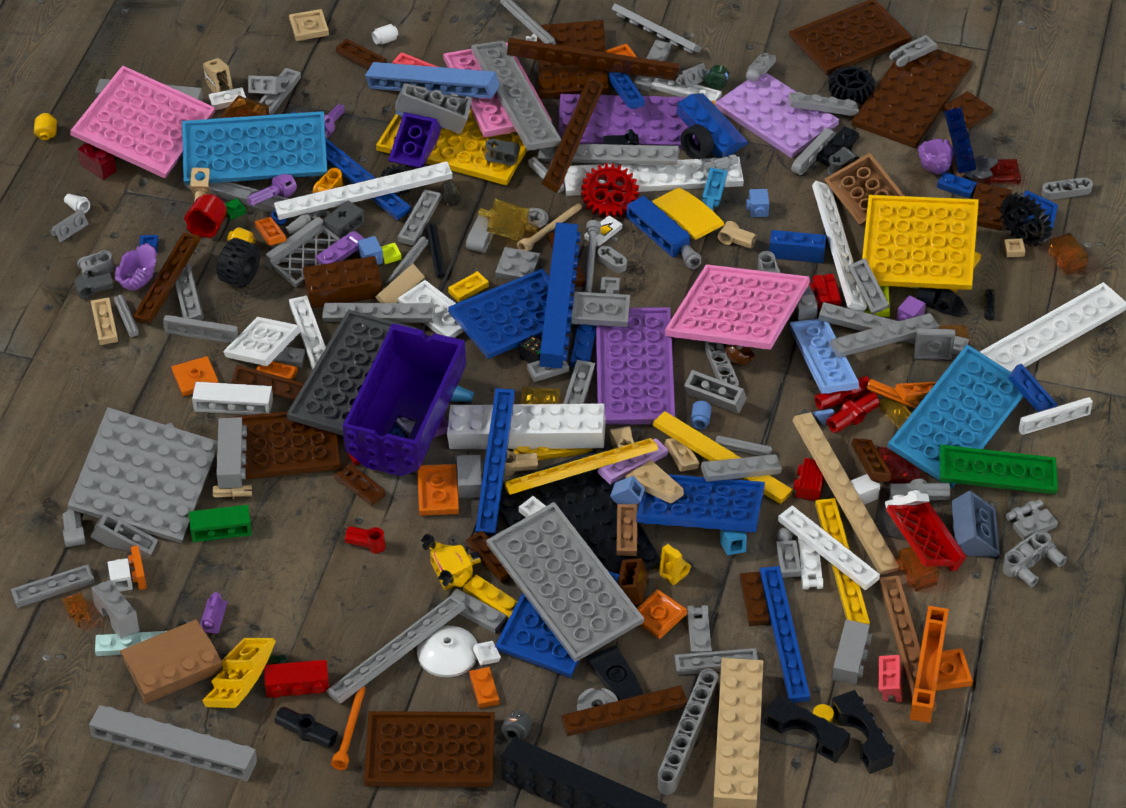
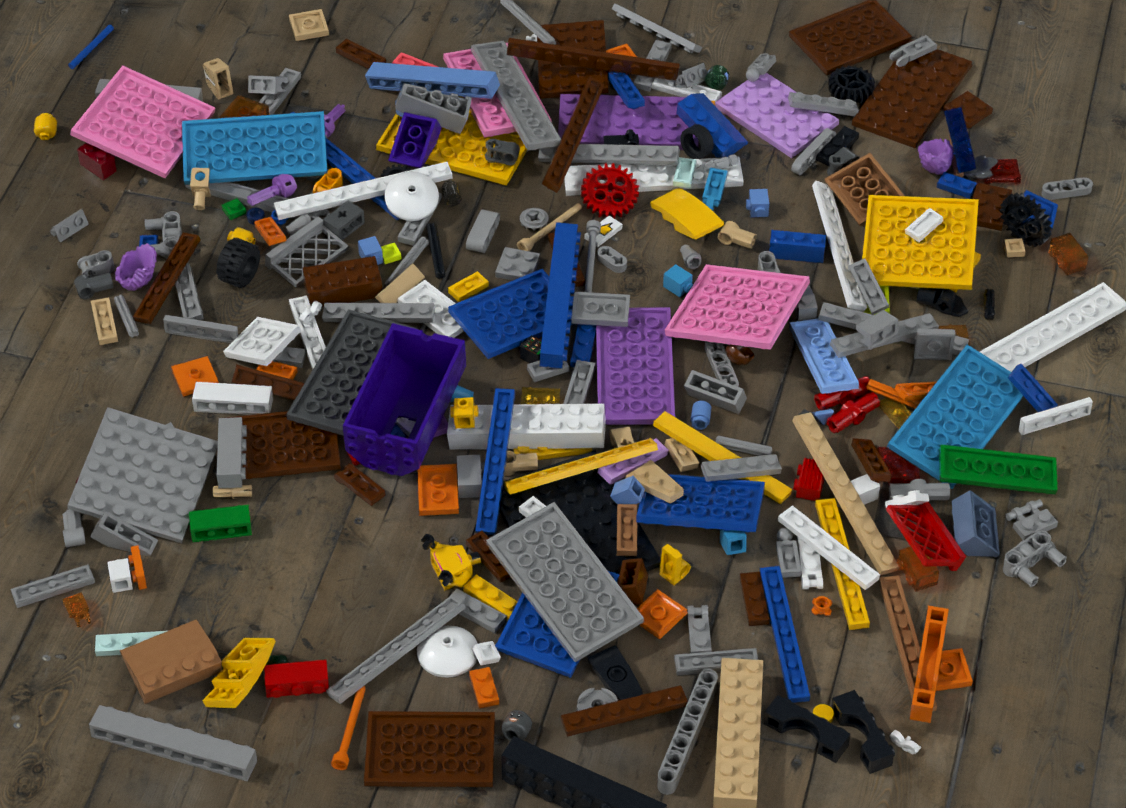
(77, 202): white cone -> none
(90, 47): none -> blue bar
(111, 602): light grey arch -> none
(171, 232): none -> light grey piece
(206, 215): red cylinder -> none
(213, 614): medium lavender hinge -> none
(225, 98): white plate -> none
(255, 214): none -> dark blue tile
(297, 722): black piece -> none
(309, 314): none -> white piece
(341, 249): medium lavender plate -> none
(372, 538): red piece -> none
(385, 34): white brick -> none
(408, 204): none -> white dish
(464, 412): none -> yellow brick
(507, 220): clear yellow plate -> none
(541, 170): light grey axle -> none
(610, 285): light grey plate -> none
(657, 226): blue brick -> none
(677, 280): none -> dark azure brick
(684, 172): none -> light aqua tile
(821, 606): none -> orange plate
(825, 290): red brick -> none
(851, 652): light grey brick -> none
(877, 329): none -> light grey hinge
(891, 677): coral hinge -> none
(906, 744): none -> white piece
(910, 308): medium lavender brick -> none
(924, 225): none -> white tile

